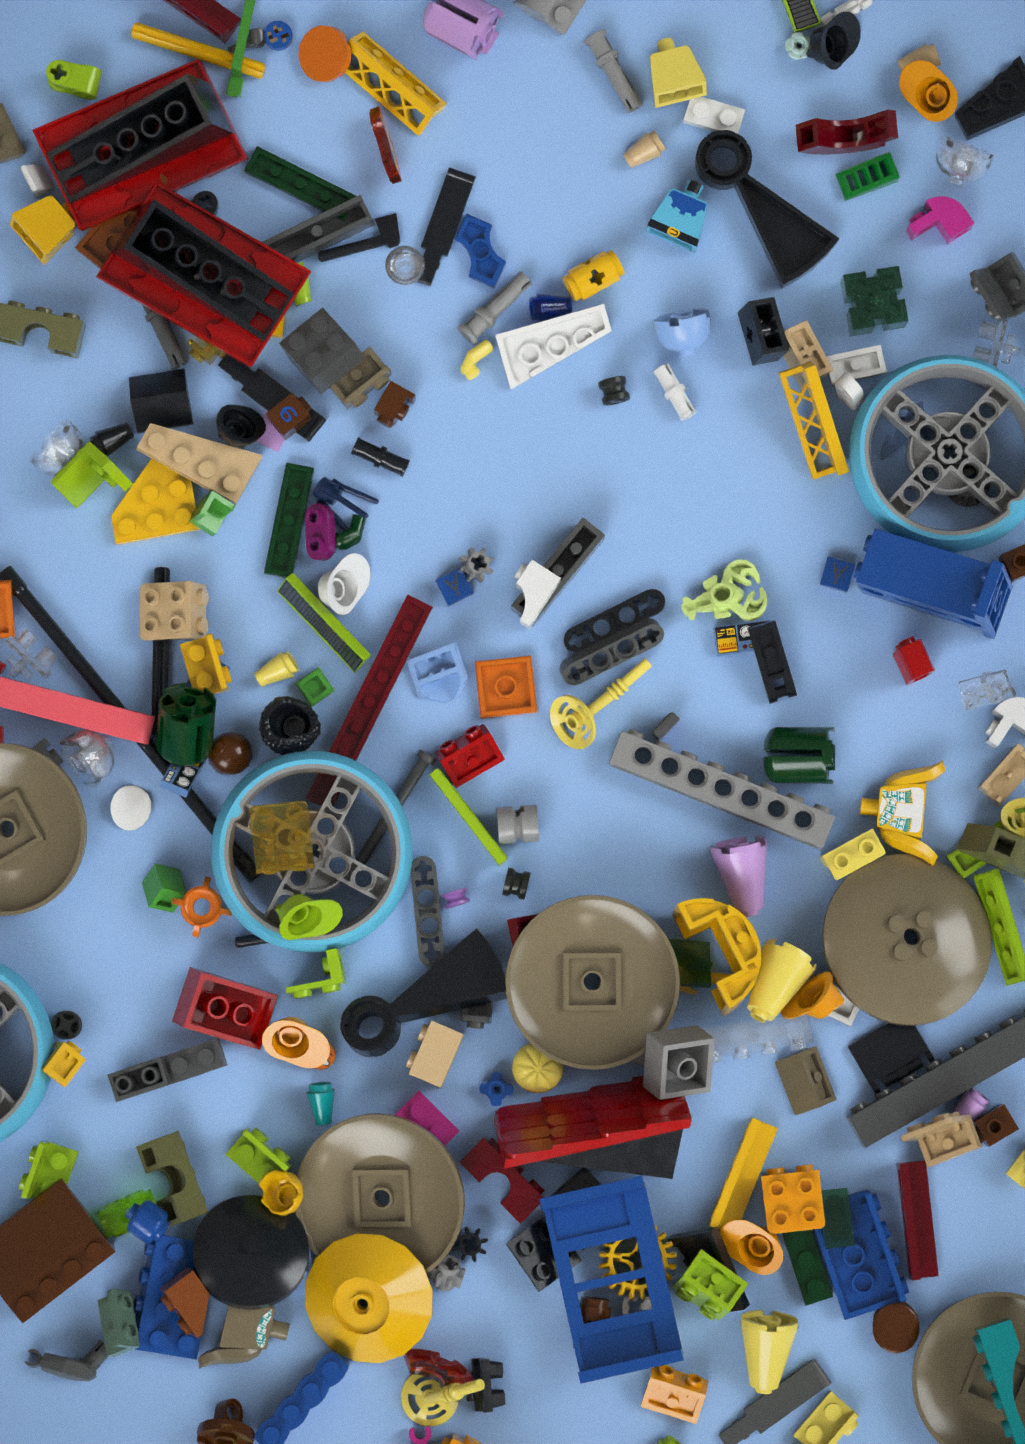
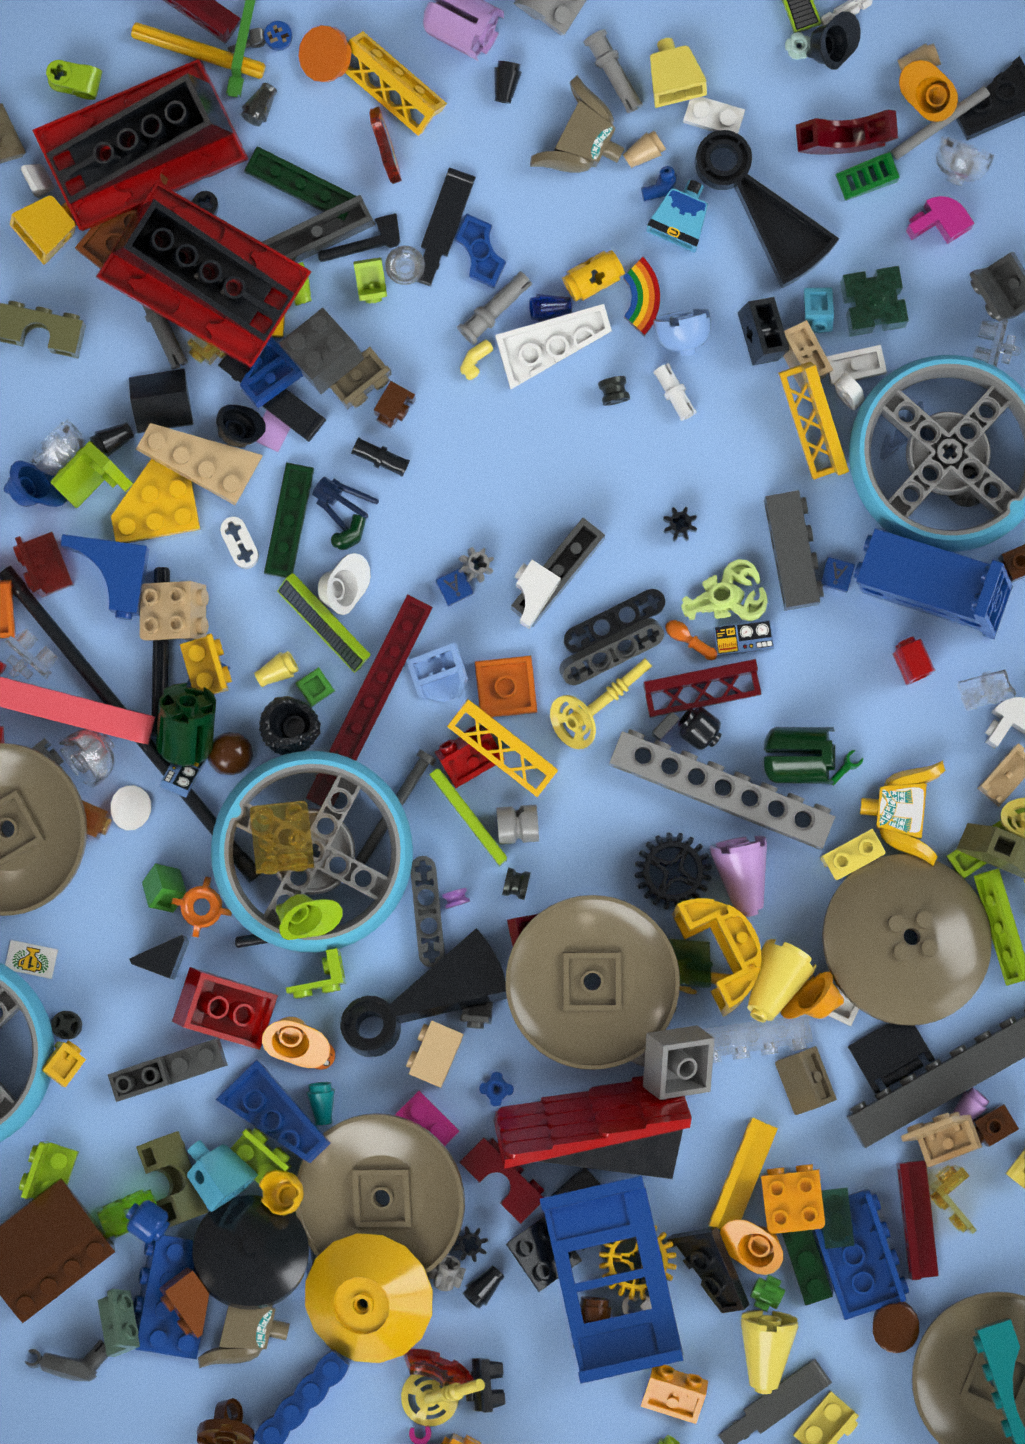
(31, 486): none -> blue piece
(31, 959): none -> white sticker
(44, 564): none -> clear red bracket
(97, 820): none -> clear orange brick
(122, 568): none -> blue arch
(164, 958): none -> black slope
(211, 512): bright green panel -> none
(218, 1174): none -> medium azure torso
(246, 540): none -> white beam
(259, 105): none -> clear smoke cone
(269, 374): none -> blue wing
(271, 1109): none -> blue wing
(290, 415): reddish brown brick -> none
(320, 531): magenta plate -> none
(370, 280): none -> lime bracket
(483, 1287): none -> black cone
(506, 80): none -> black cone
(510, 739): none -> yellow fence
(535, 1070): light yellow piece -> none
(584, 137): none -> dark tan torso
(645, 296): none -> tile
(662, 186): none -> blue arm
(680, 632): none -> orange piece
(684, 530): none -> black gear
(685, 849): none -> black gear
(700, 728): none -> black head
(701, 677): none -> dark red fence
(709, 1286): lime bracket -> none
(767, 1293): none -> bright green gear
(771, 660): black plate -> none
(792, 550): none -> dark grey brick
(819, 309): none -> medium azure bracket
(845, 767): none -> green hand
(934, 127): none -> light grey bar
(947, 1181): none -> clear yellow bracket

